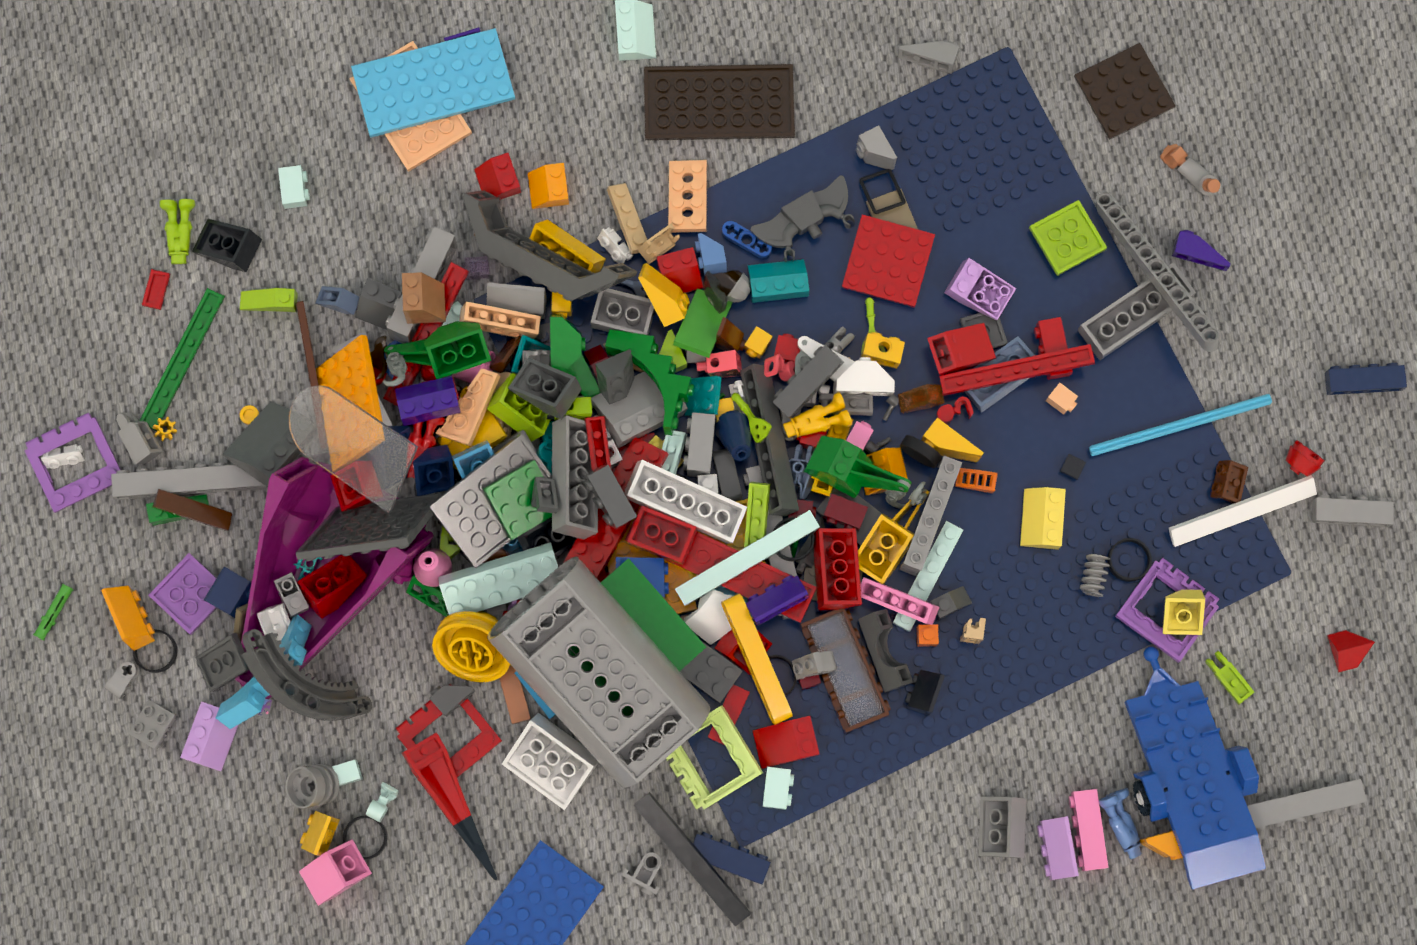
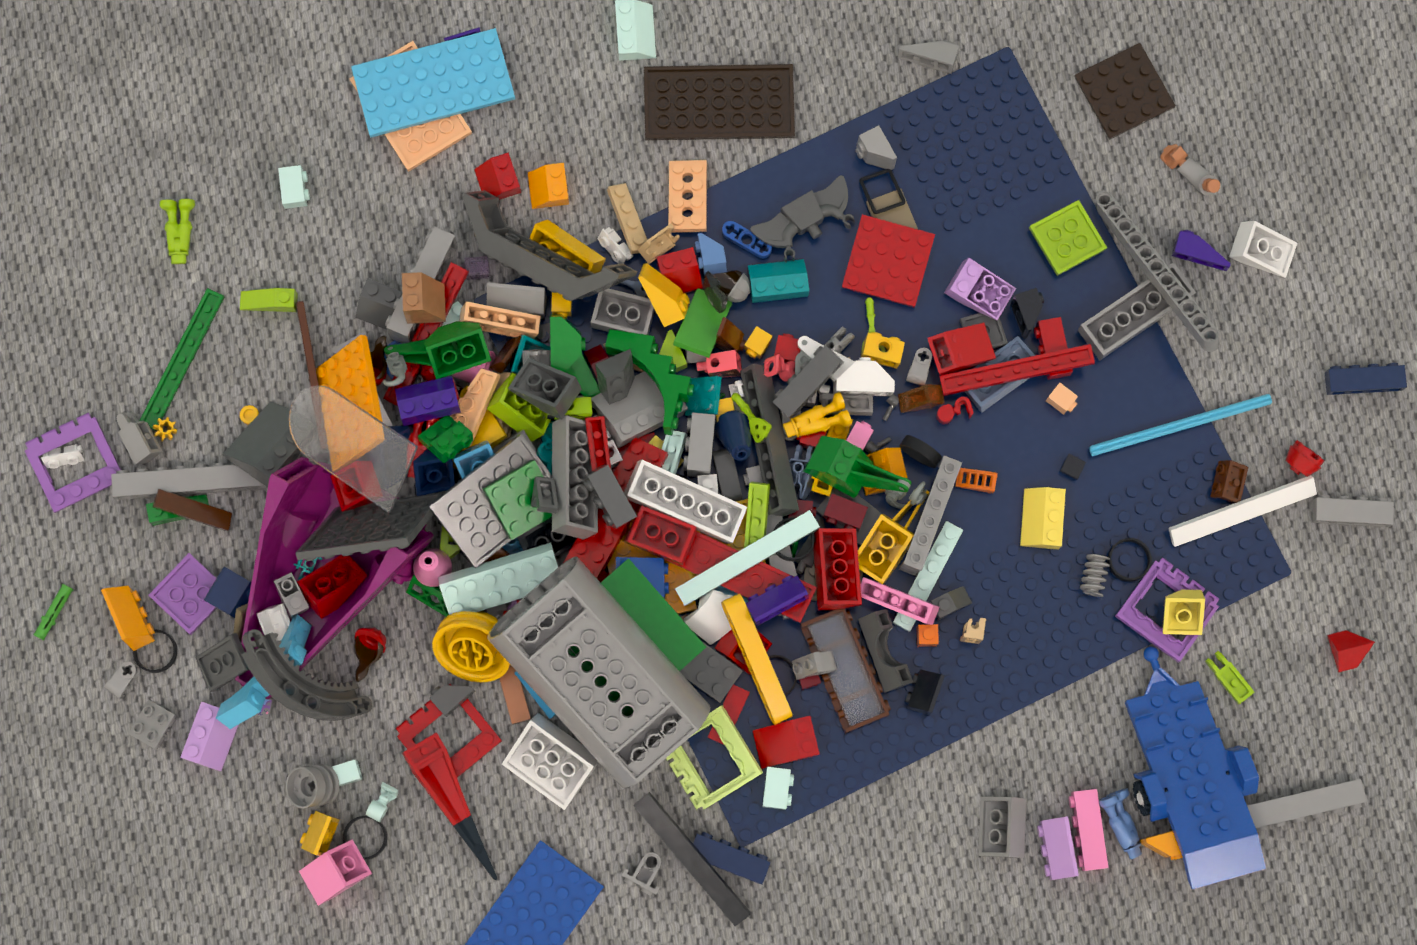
(156, 289): red tile -> none
(227, 244): black slope -> none
(338, 299): sand blue slope -> none
(368, 647): none -> piece
(446, 438): none -> green plate
(919, 370): none -> light grey piece
(950, 443): yellow slope -> none
(1026, 309): none -> black slope
(1263, 248): none -> white slope

